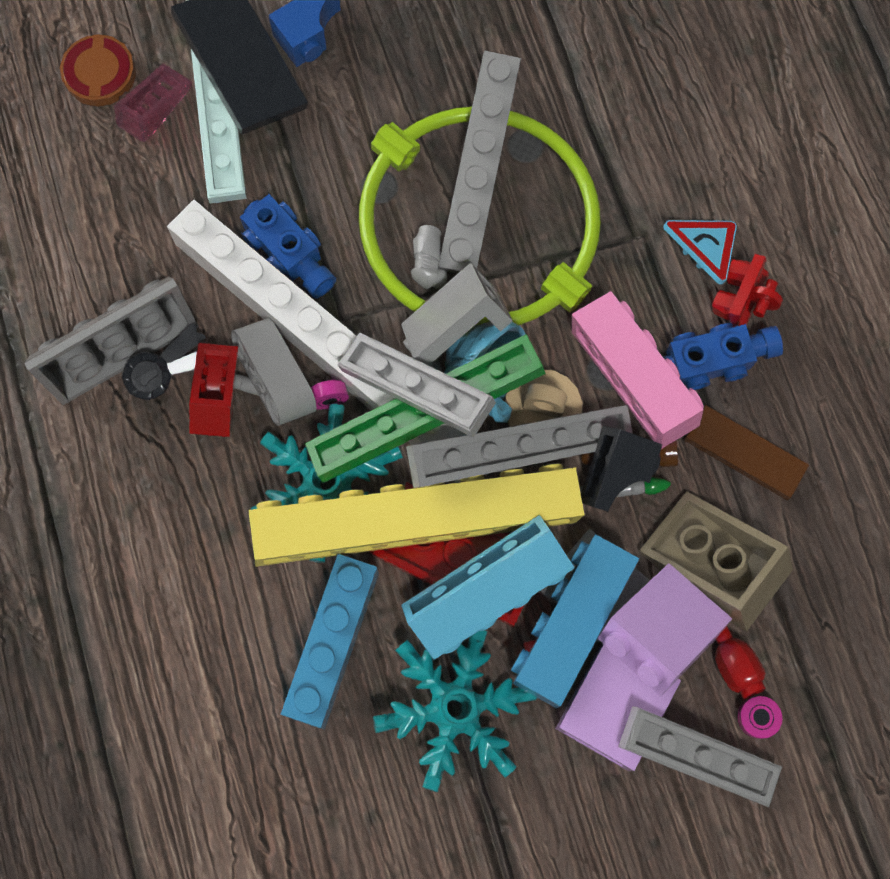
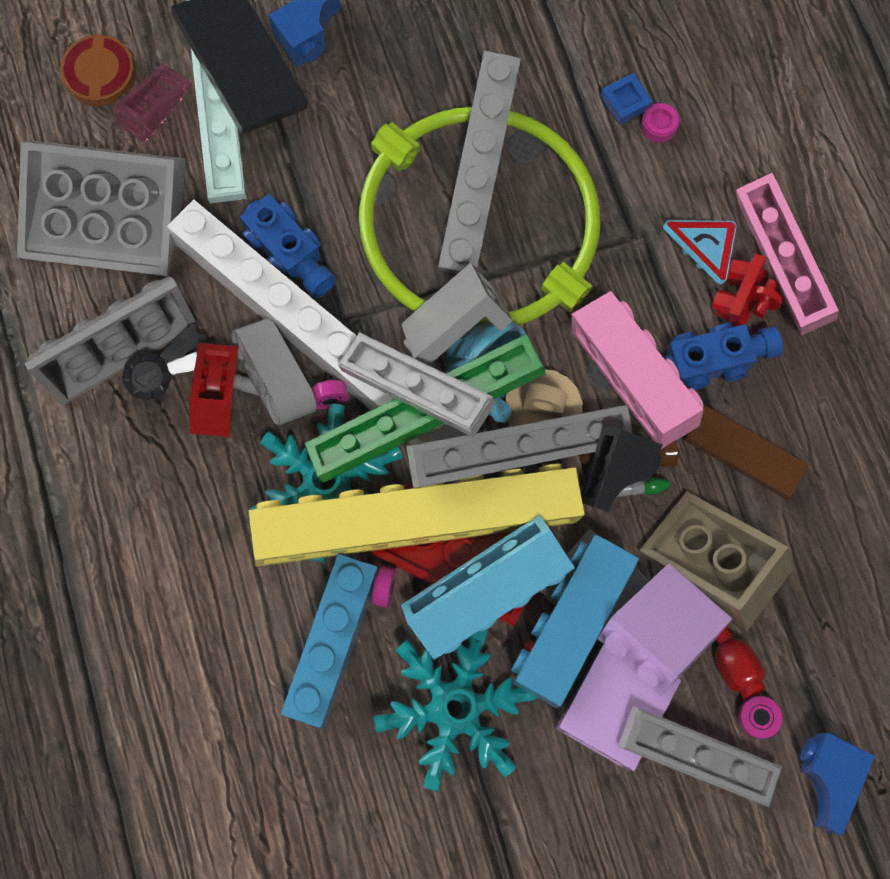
(98, 207): none -> light grey slope
(384, 586): none -> dark pink tile
(427, 257): light grey arm -> none
(626, 98): none -> blue plate
(660, 122): none -> dark pink tile
(787, 254): none -> bright pink brick
(837, 776): none -> blue arch

